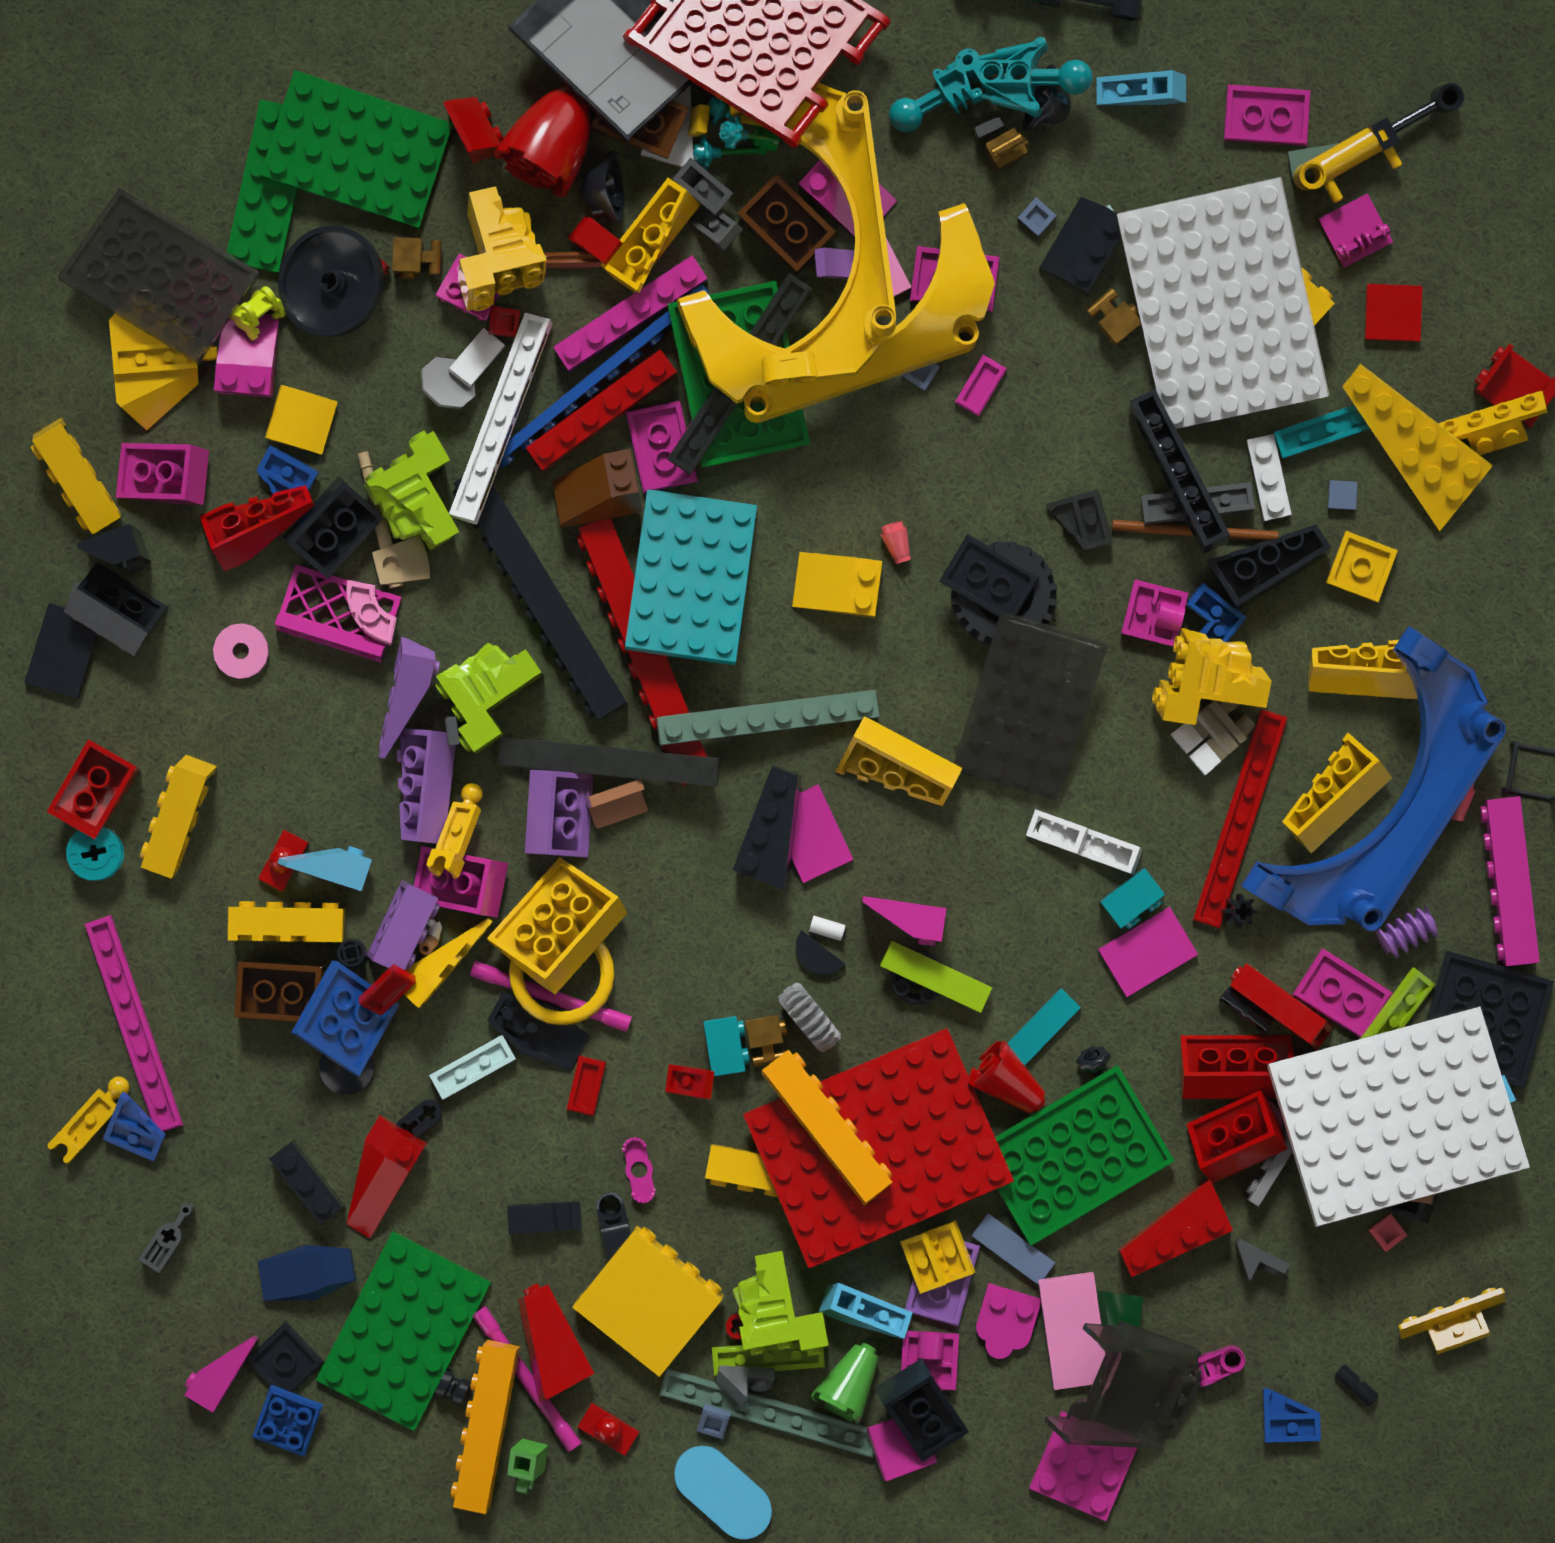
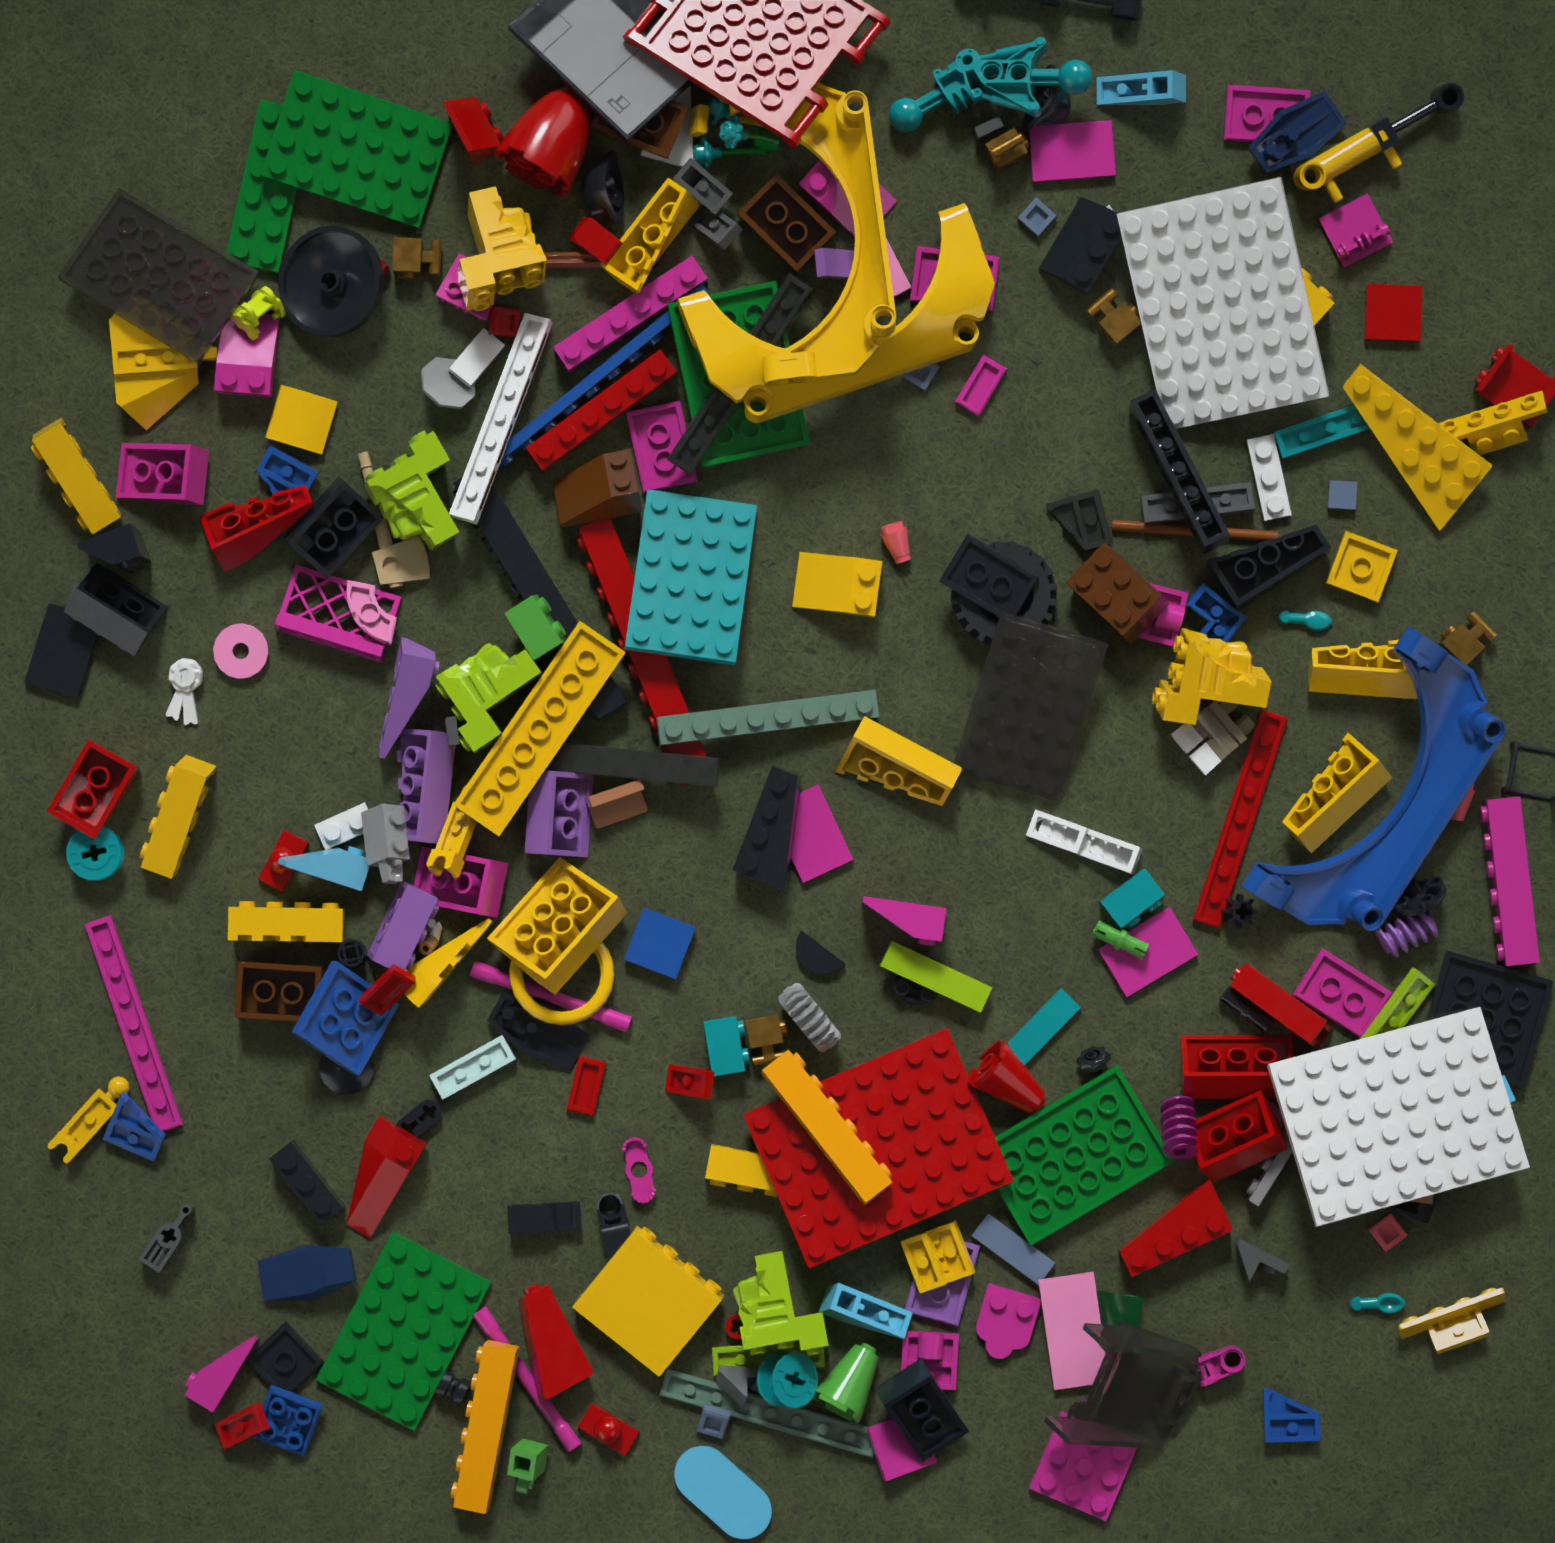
(185, 677): none -> white piece
(242, 1426): none -> red plate
(341, 827): none -> white plate
(386, 840): none -> light grey hinge
(536, 626): none -> bright green brick
(539, 728): none -> yellow plate
(659, 943): none -> blue tile
(794, 1367): none -> teal piece
(827, 928): white piece -> none
(1072, 151): none -> dark pink tile
(1117, 593): none -> reddish brown brick
(1120, 939): none -> bright green pin
(1178, 1127): none -> magenta piece
(1297, 133): none -> dark blue piece
(1312, 620): none -> teal piece
(1352, 1380): black piece -> none
(1385, 1303): none -> teal piece
(1421, 896): none -> black dish
(1464, 643): none -> pearl gold brick

